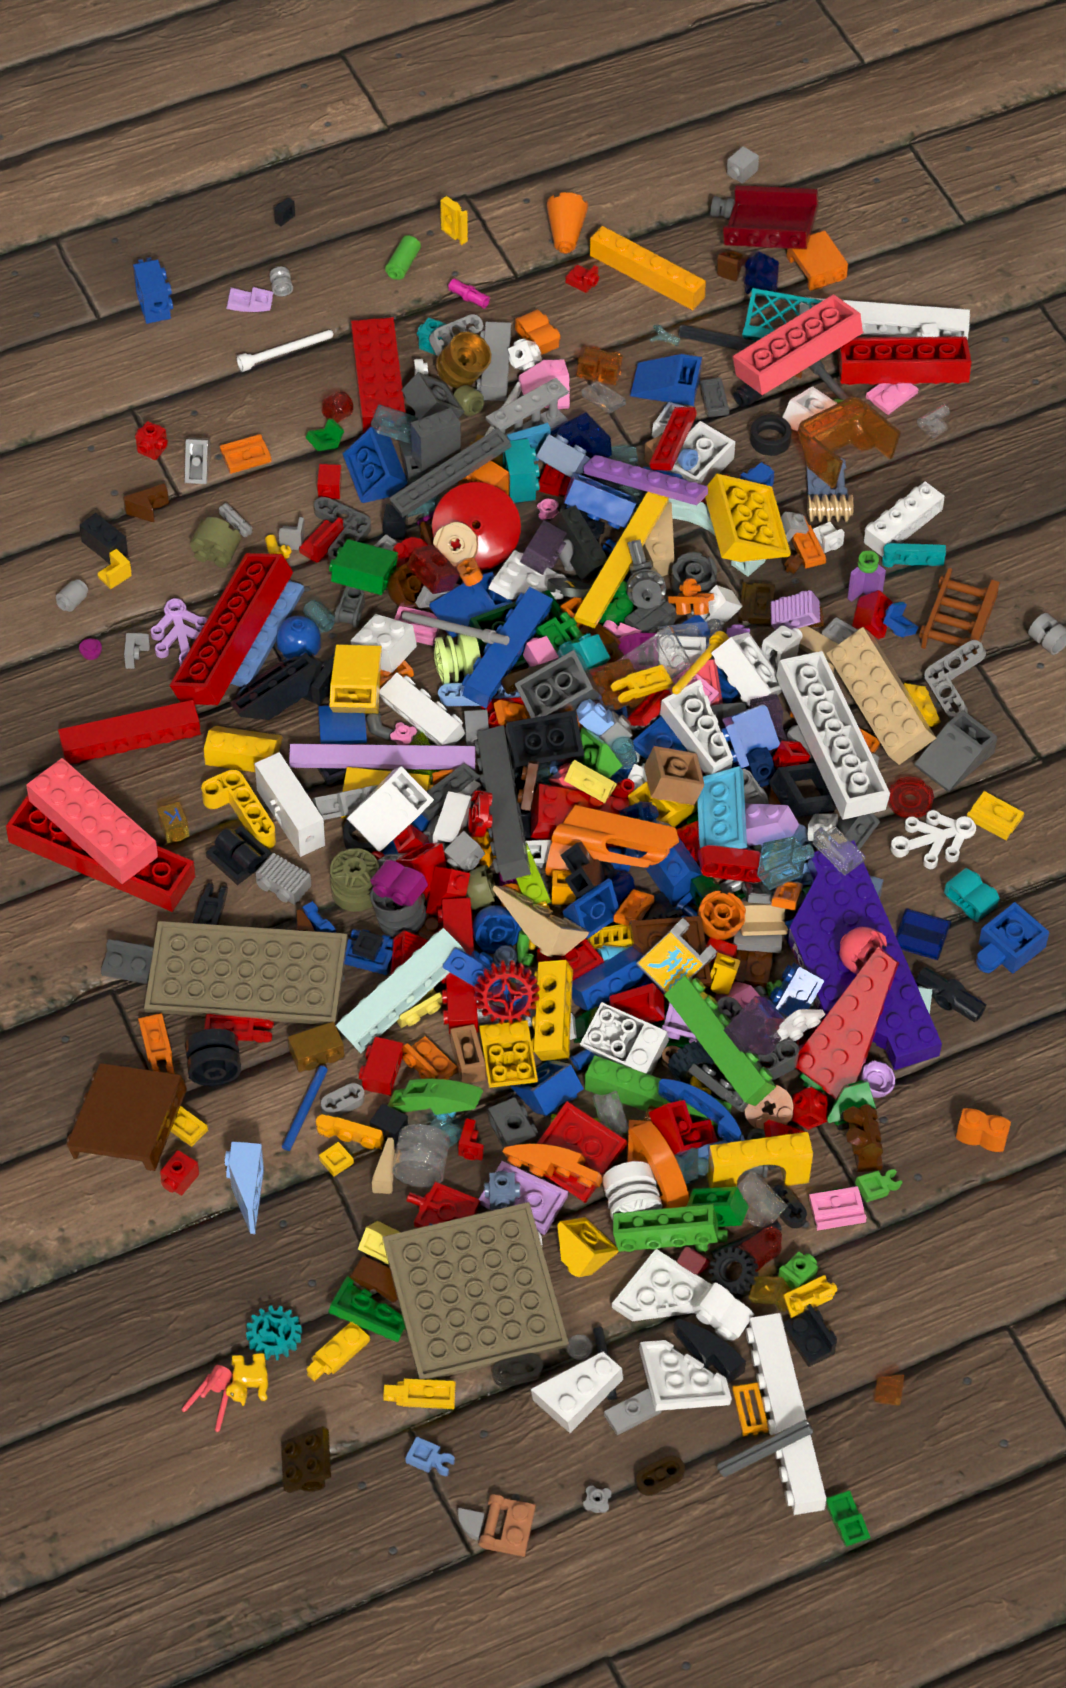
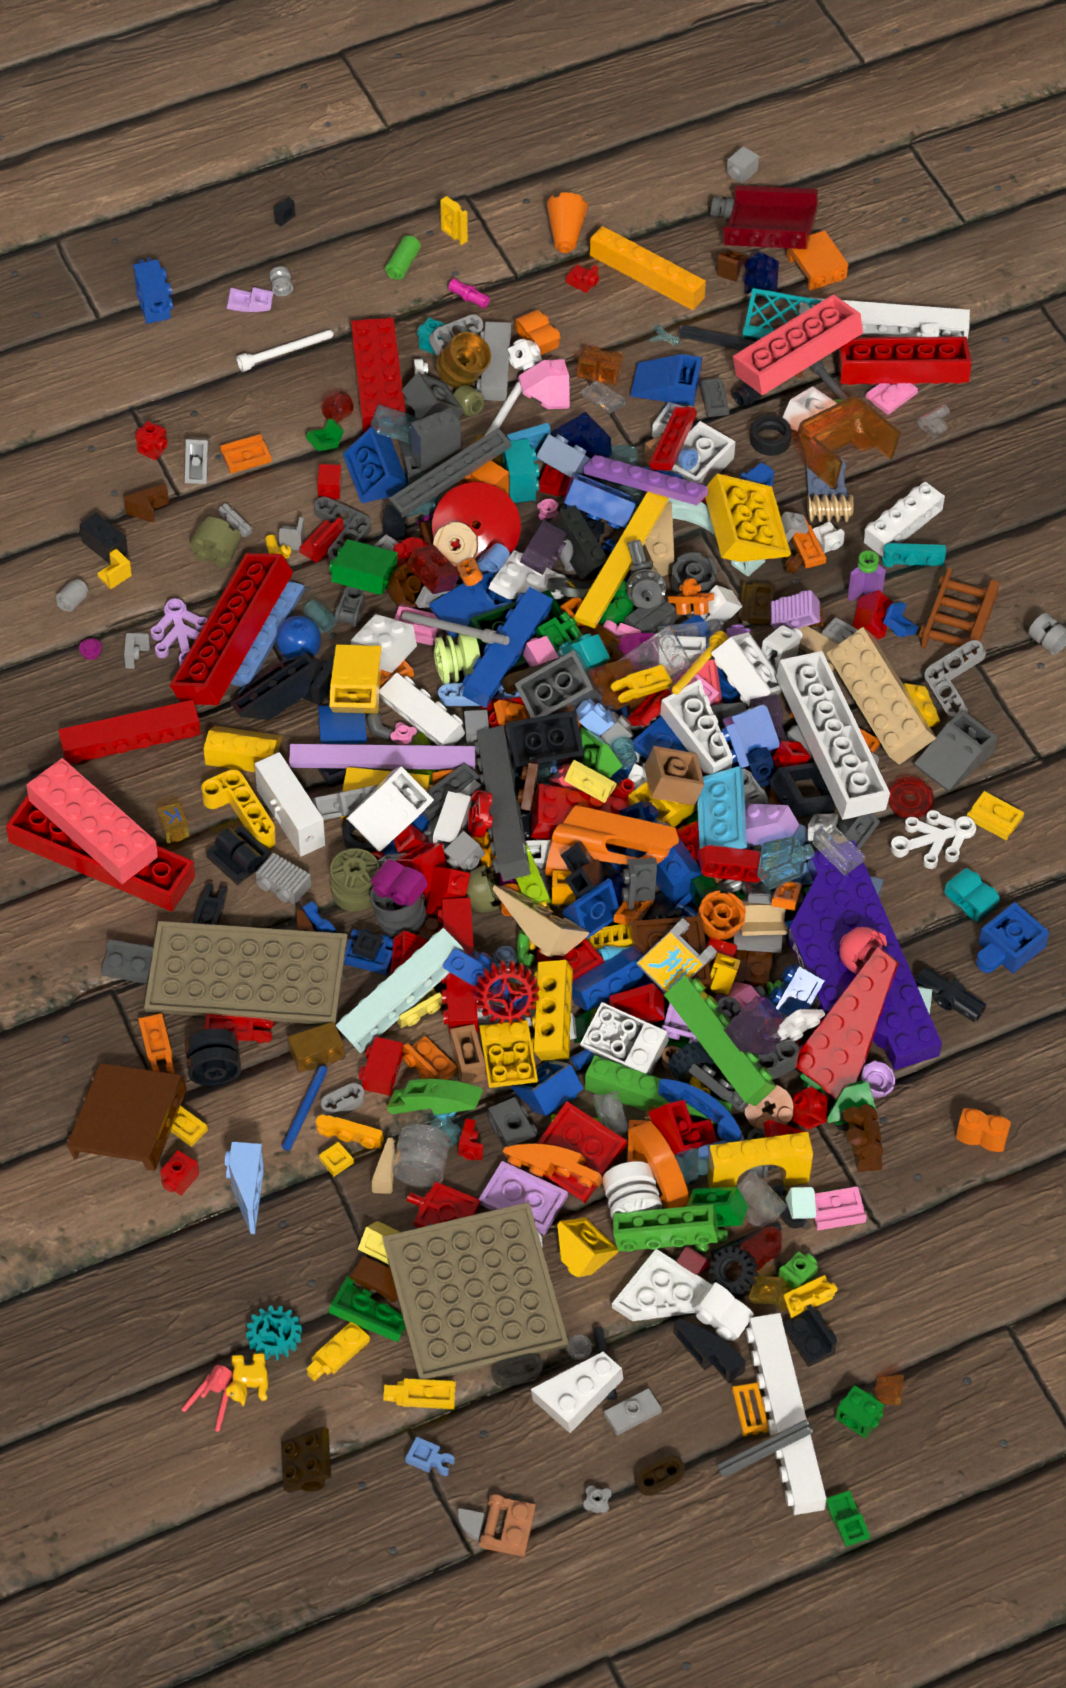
(389, 1121): black brick -> none
(493, 559): none -> medium blue piece
(495, 928): blue cylinder -> none
(502, 1190): sand blue brick -> none
(530, 405): light grey fence -> none
(639, 881): none -> dark grey bracket
(680, 1380): white plate -> none
(801, 1202): none -> light aqua slope
(860, 1411): none -> green head
(875, 1186): bright green plate -> none
(922, 934): clear blue piece -> none

